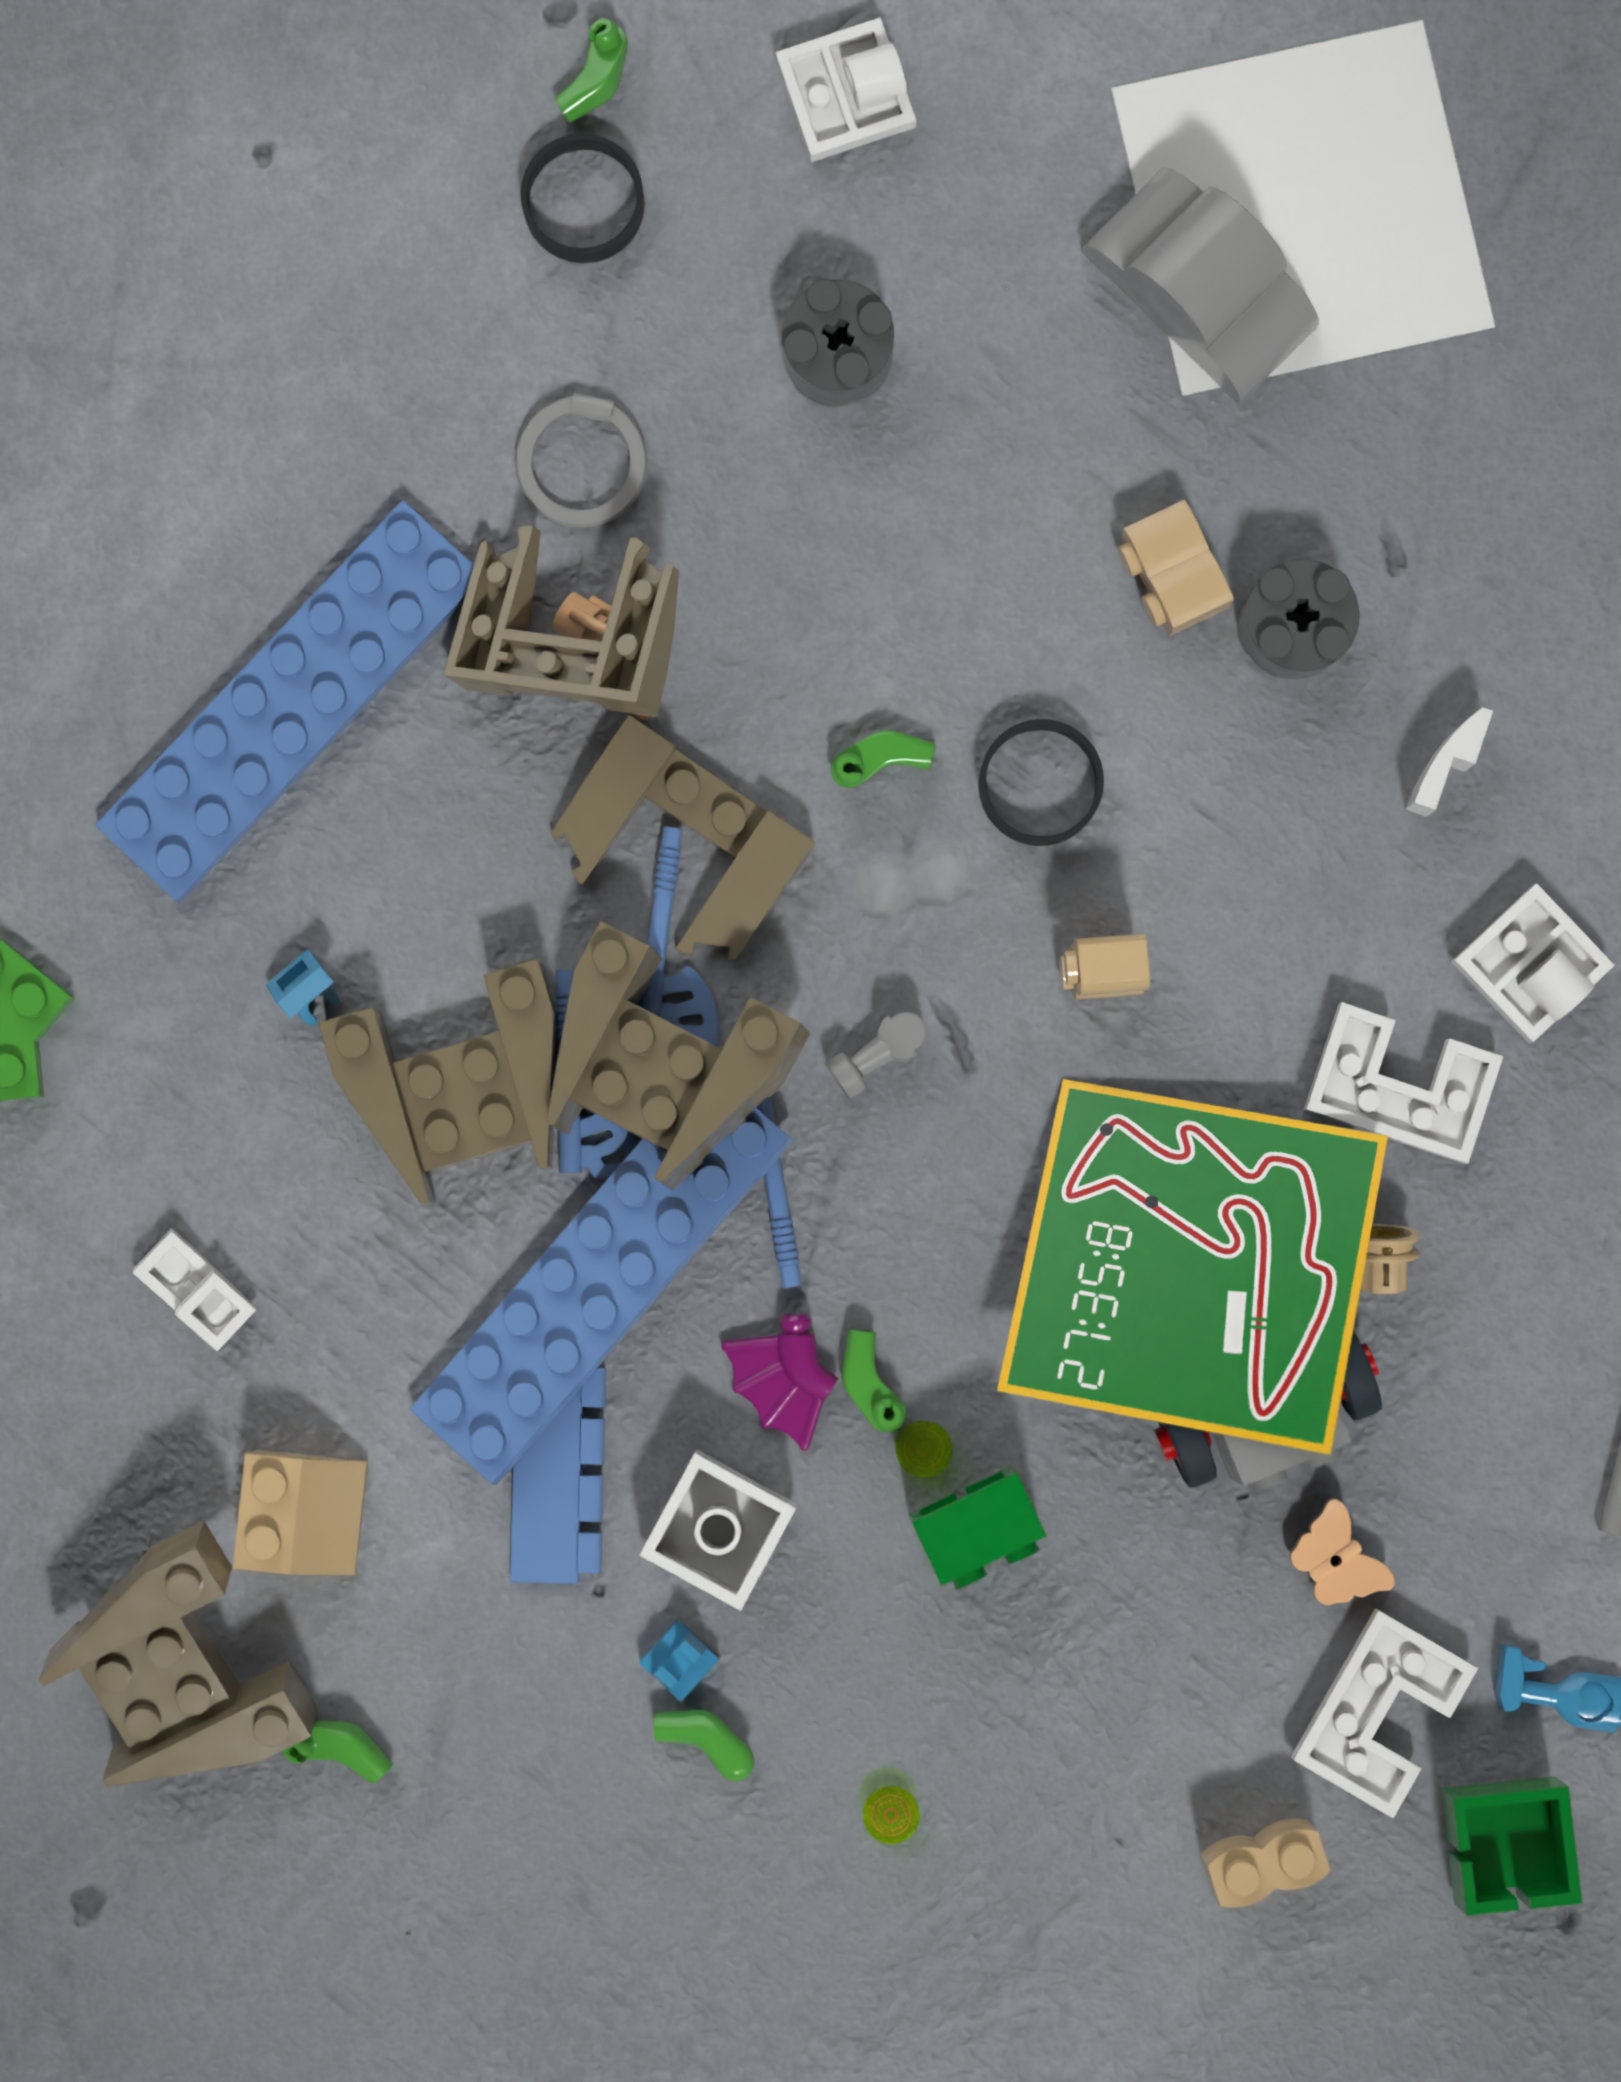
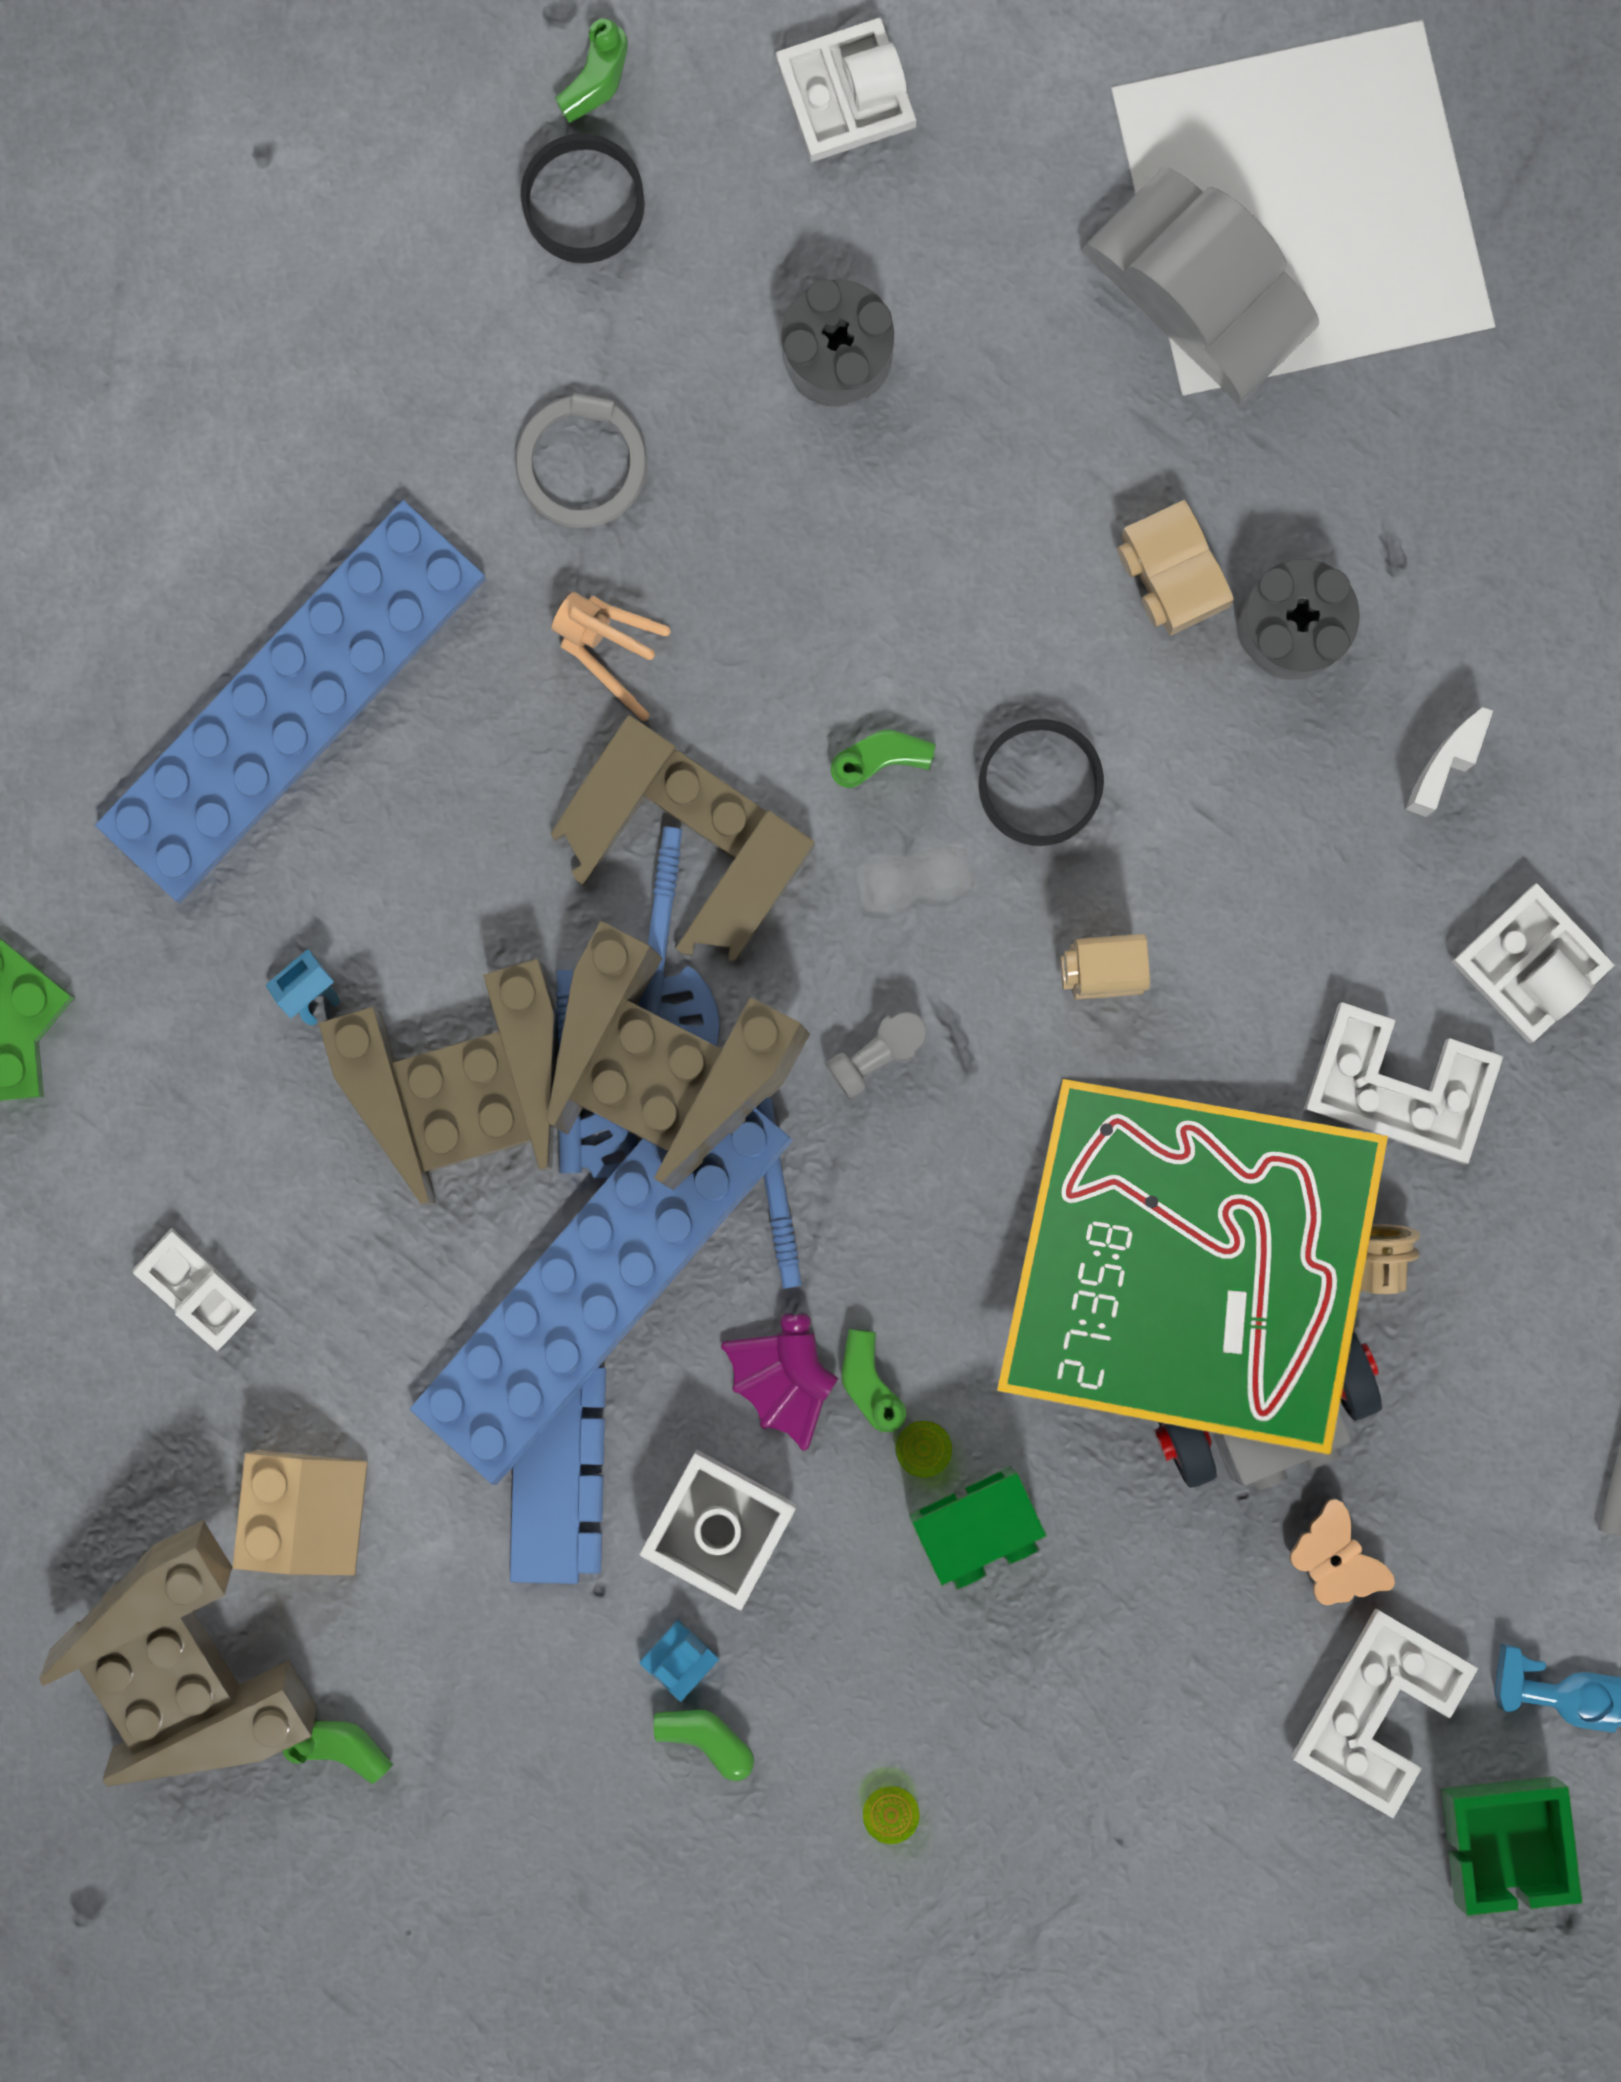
(620, 672): dark tan wedge -> none
(1279, 1857): tan brick -> none

